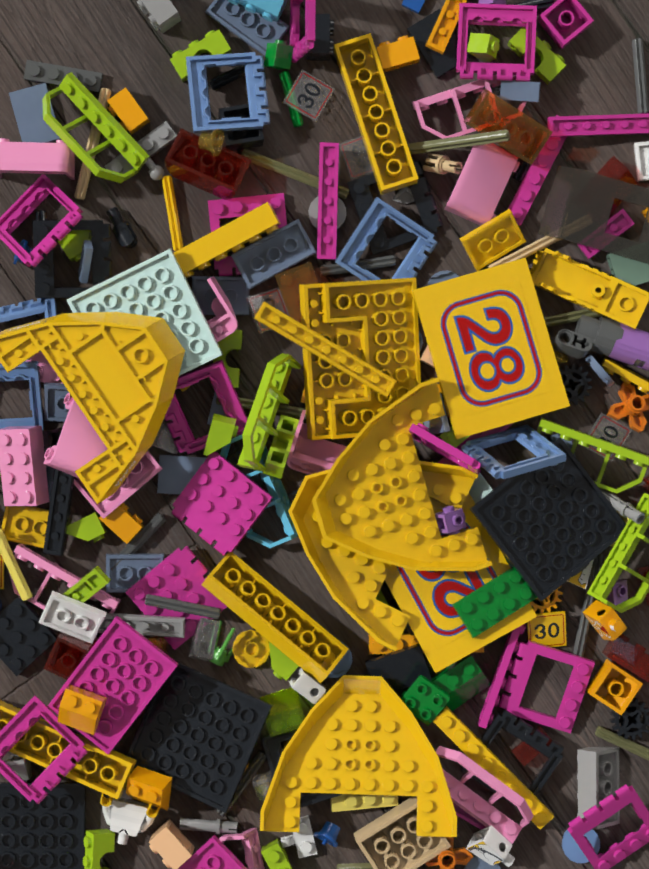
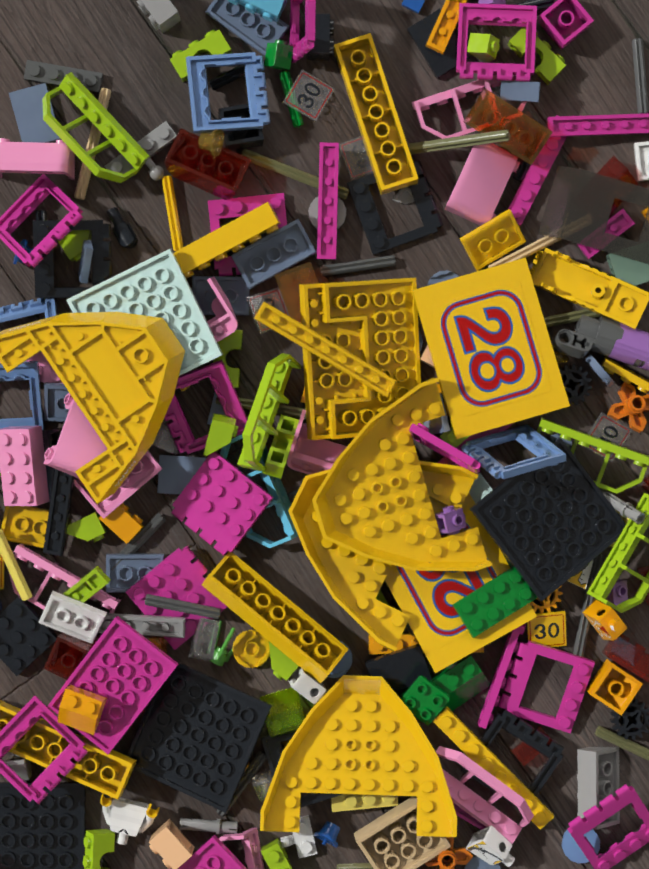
(128, 111): light orange brick -> none
(149, 787): light orange slope -> none
(367, 229): medium blue hinge -> none
(398, 53): light orange brick -> none
(442, 164): tan arm -> none

